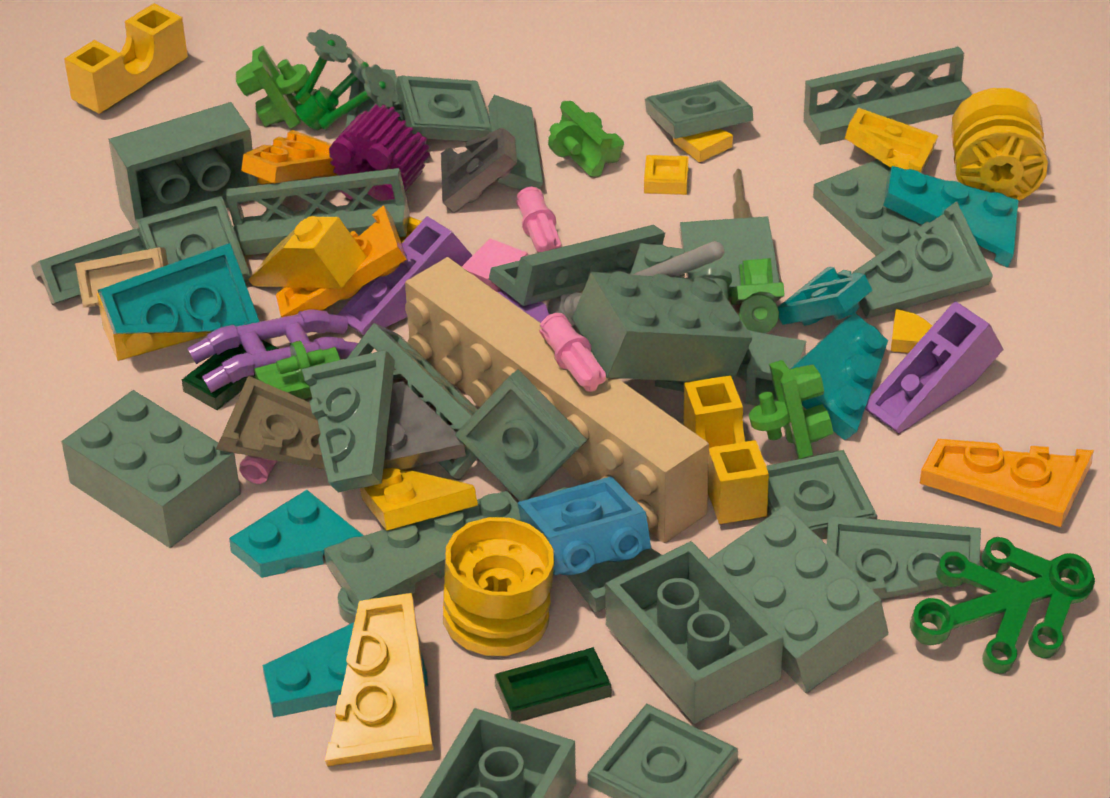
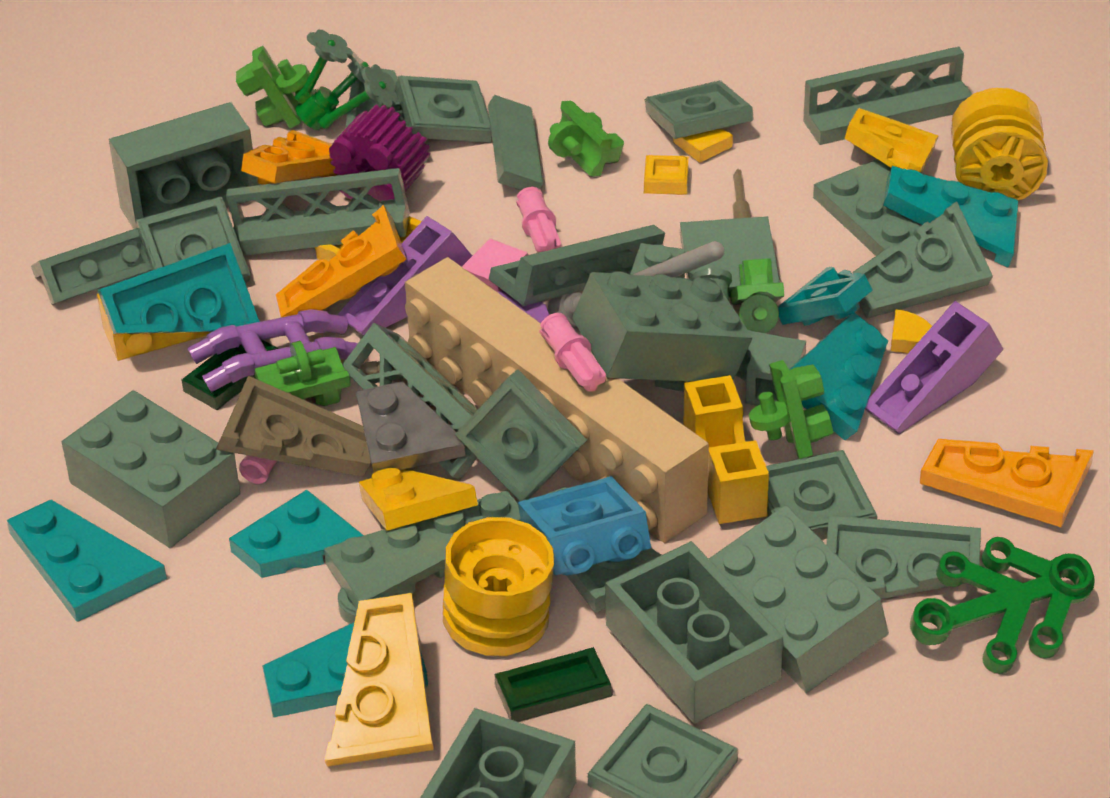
(82, 560): none -> teal wing
(111, 270): tan tile -> none
(152, 46): yellow arch -> none
(312, 256): yellow slope -> none
(353, 415): sand green wing -> none
(473, 170): flat silver wing -> none

